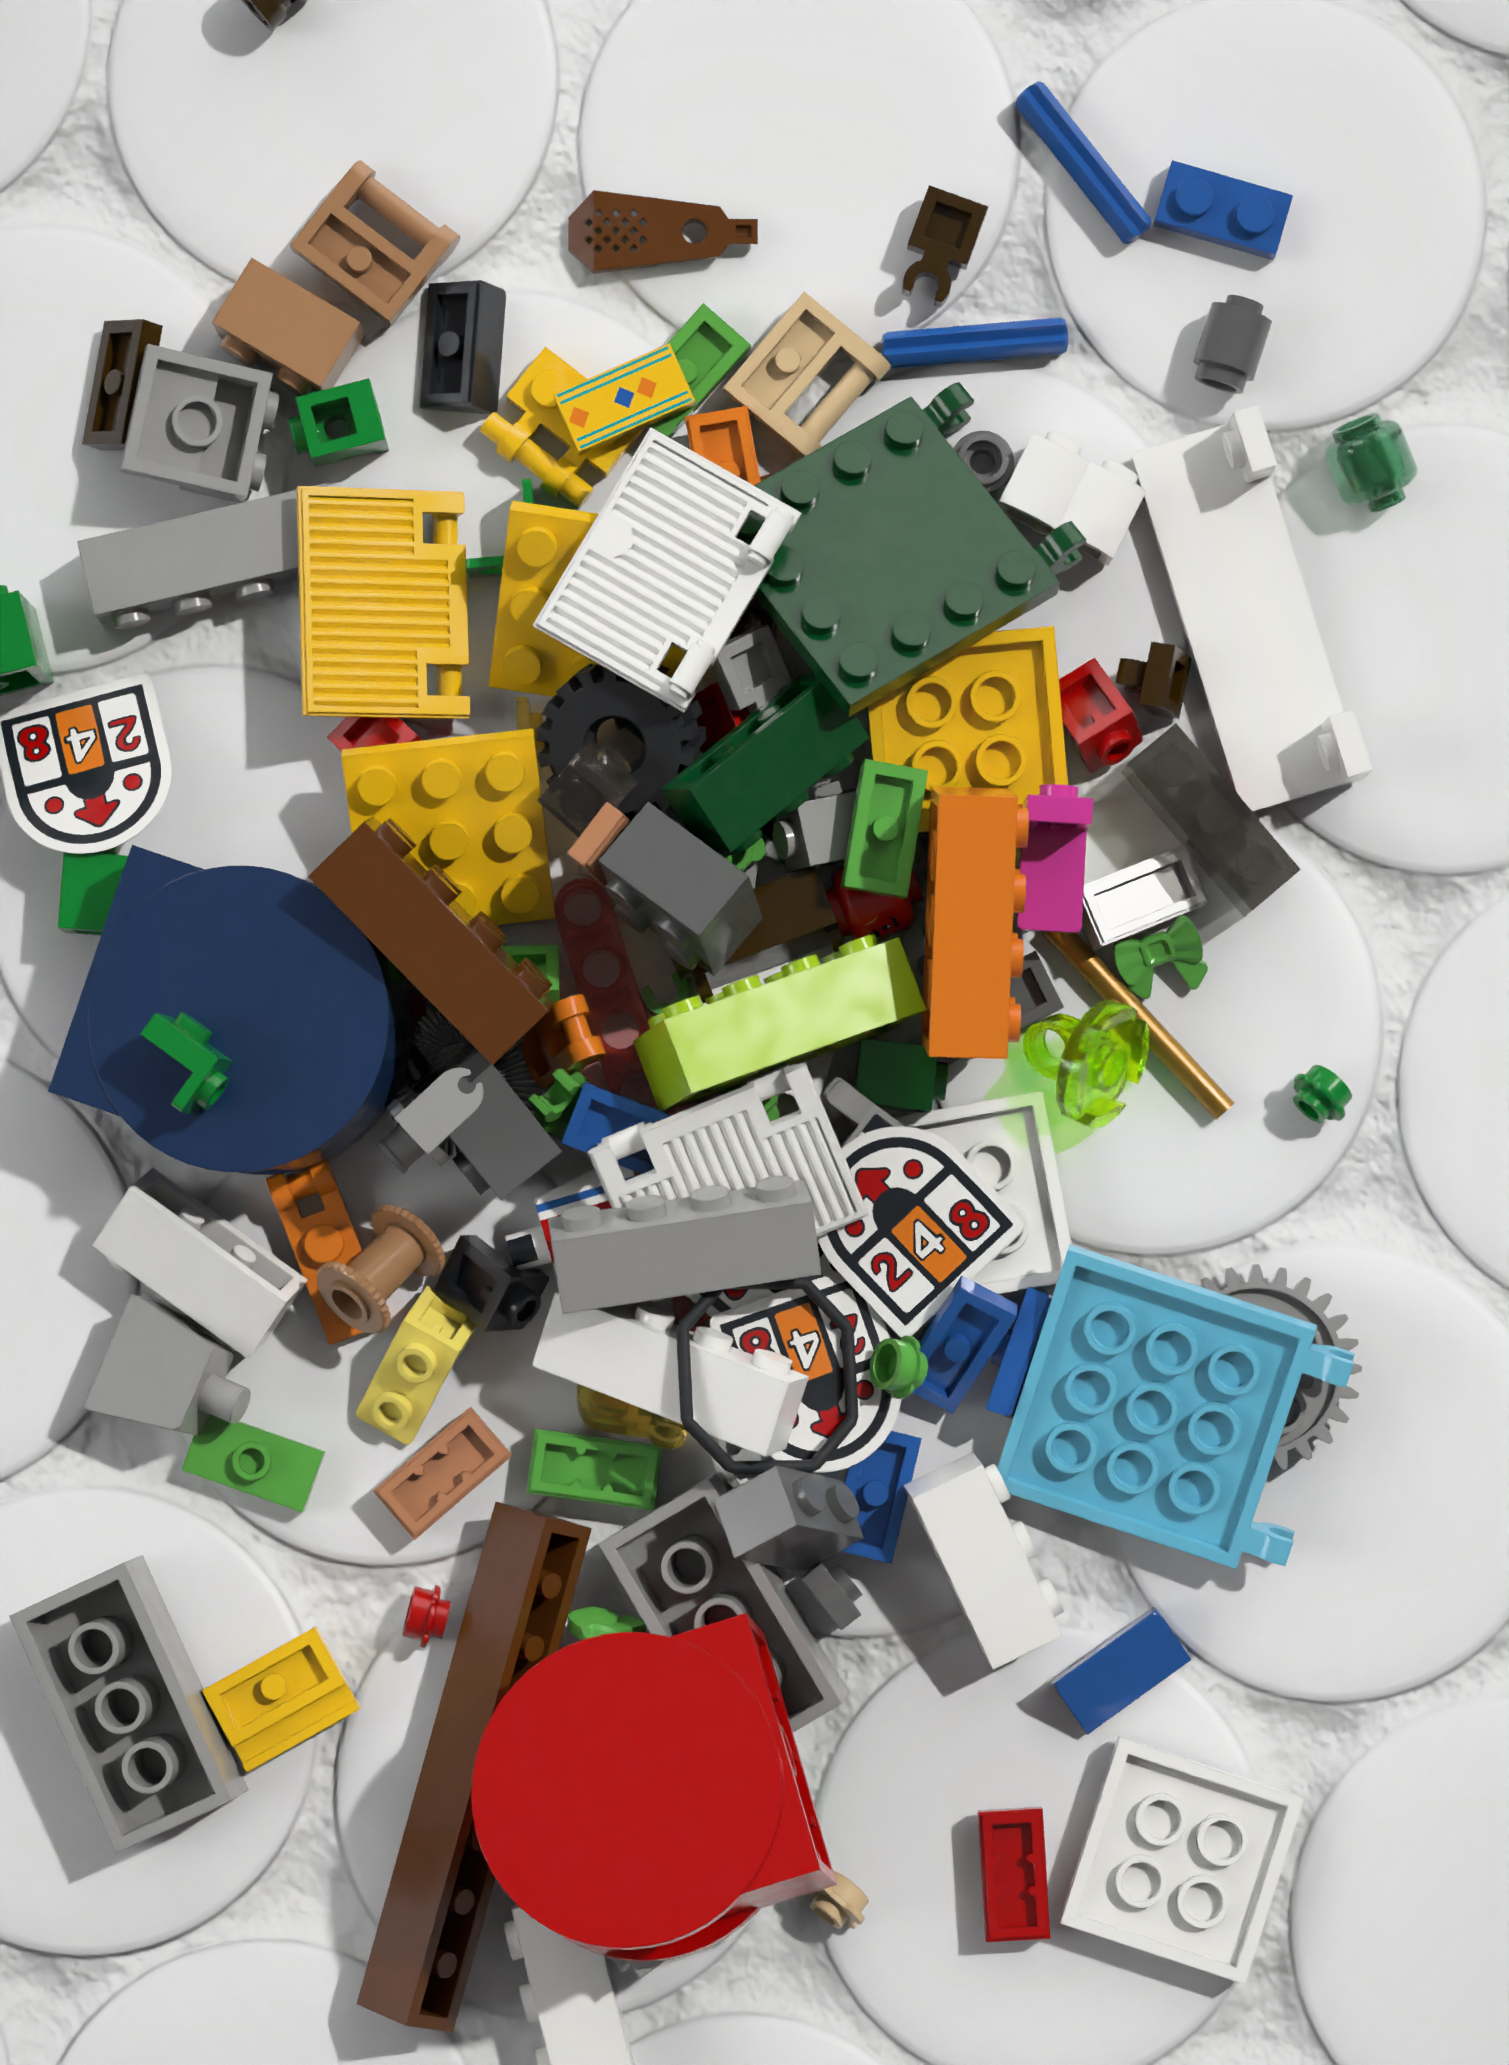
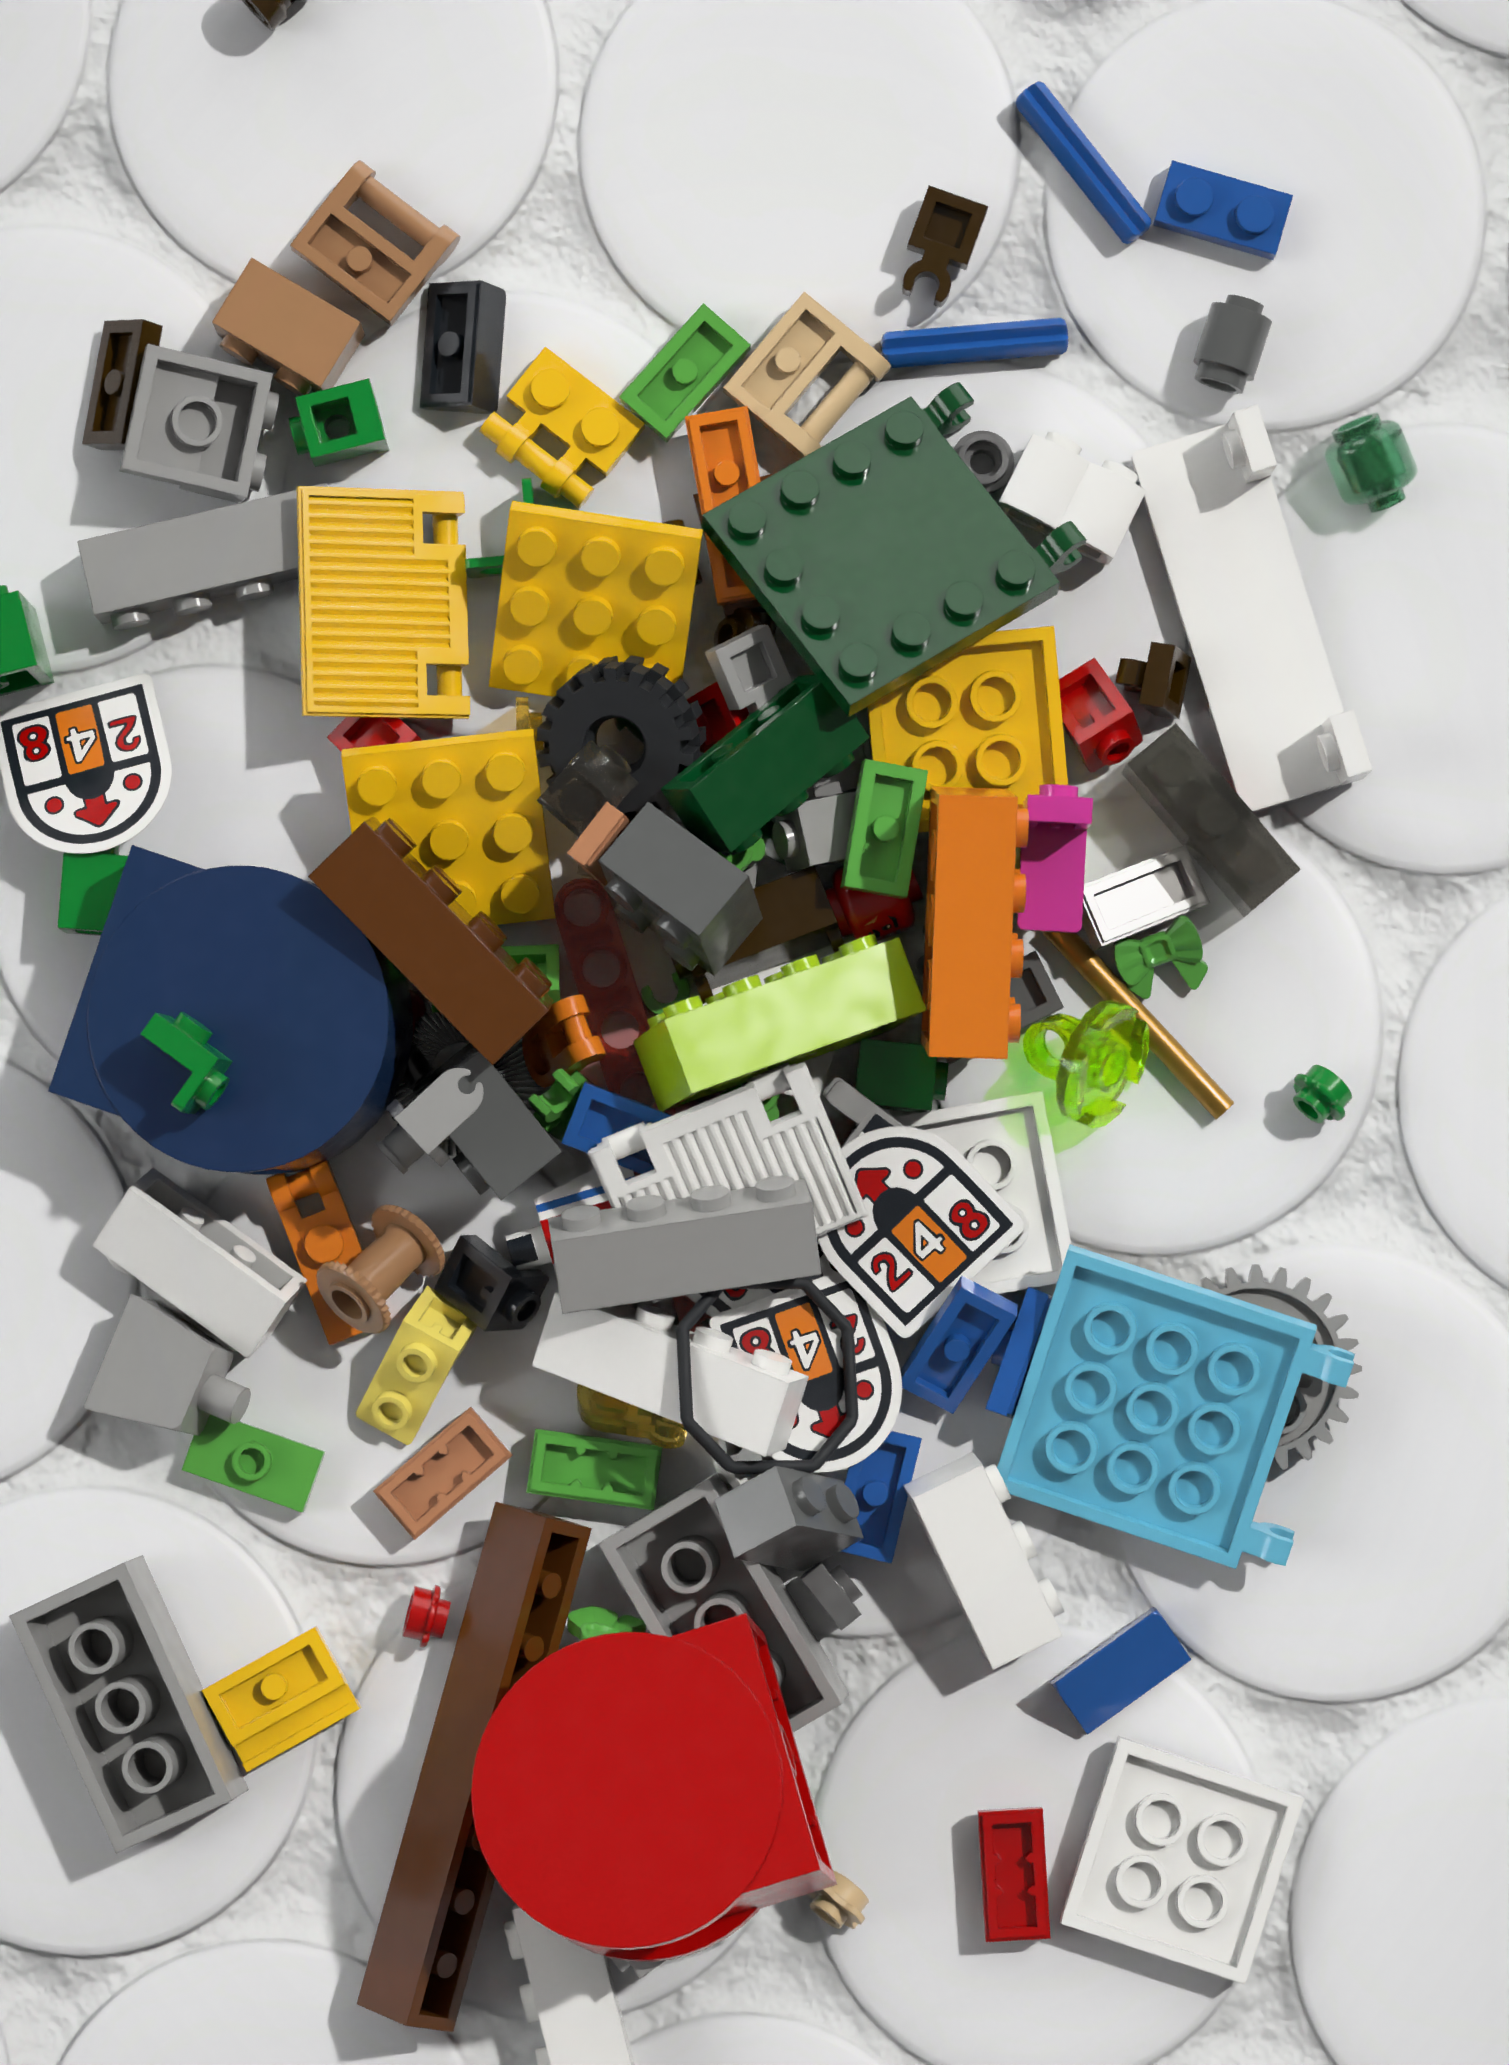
(624, 399): yellow tile -> none
(662, 232): reddish brown piece -> none
(665, 569): white window -> none
(898, 1366): bright green plate -> none

